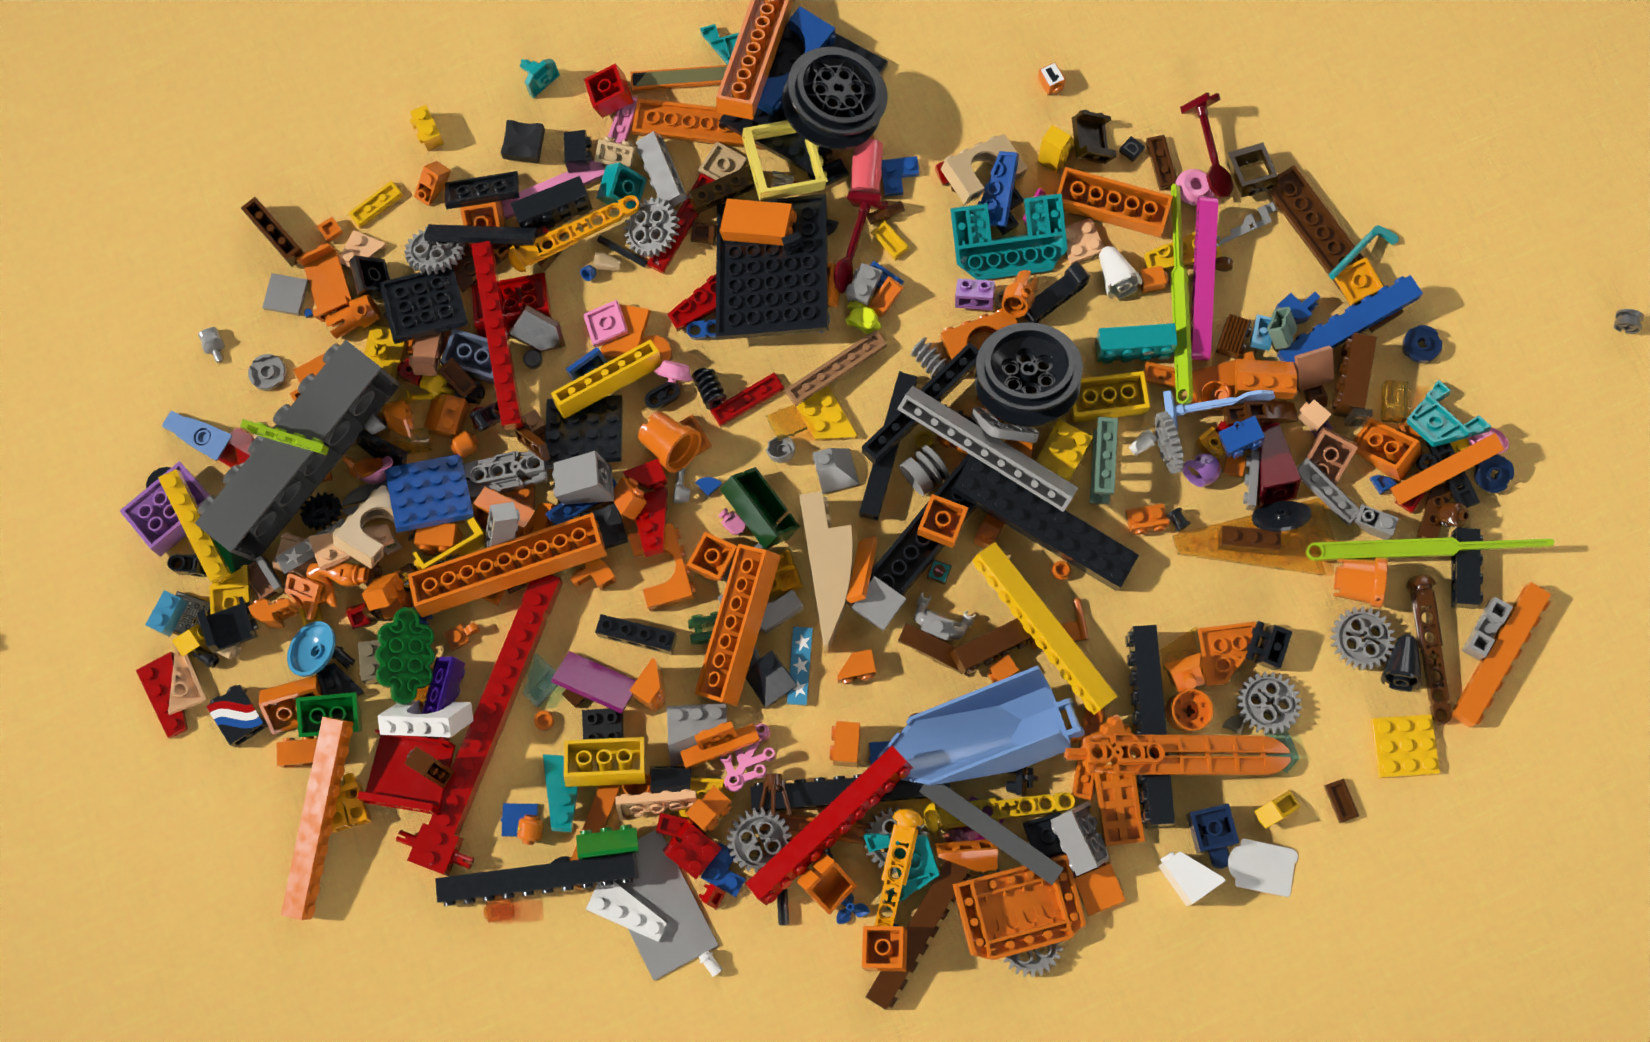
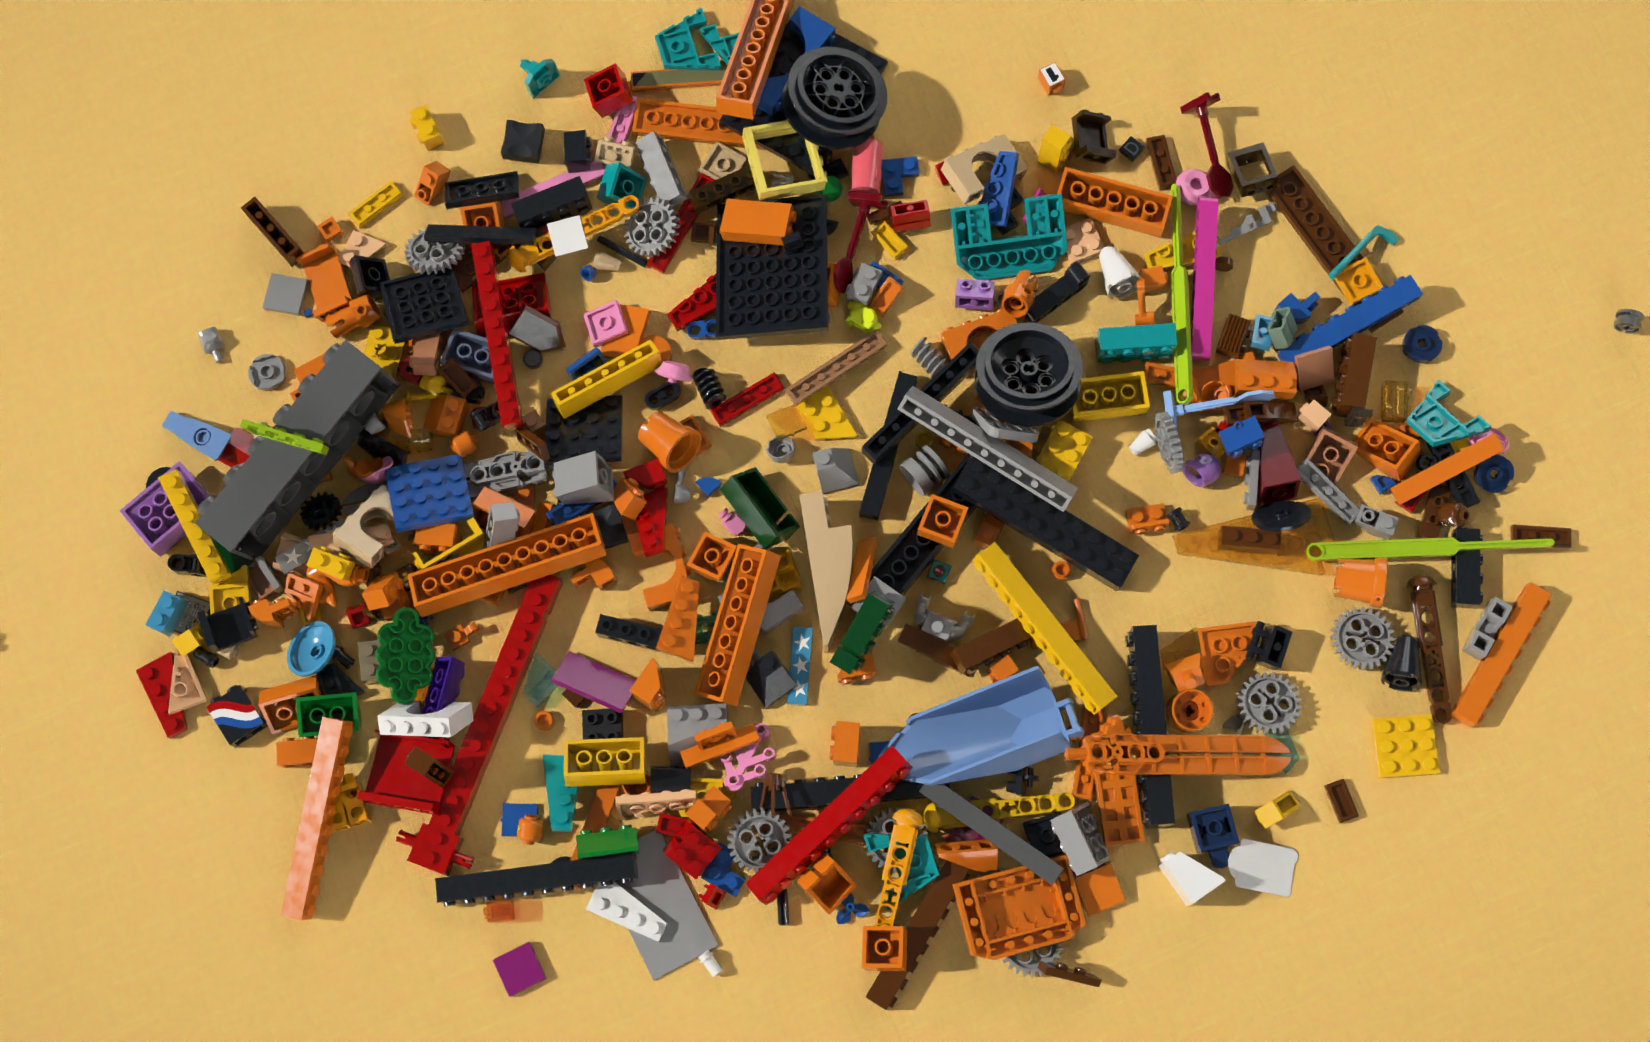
(330, 563): none -> yellow brick
(519, 969): none -> magenta tile
(567, 235): none -> white sticker
(678, 48): none -> teal wing
(680, 624): none -> orange wing
(833, 189): none -> green piece
(862, 632): none -> dark green piece
(910, 216): none -> red brick
(1062, 971): none -> reddish brown plate
(1103, 460): sand green fence -> none
(1143, 317): none -> orange brick
(1561, 536): none -> reddish brown tile

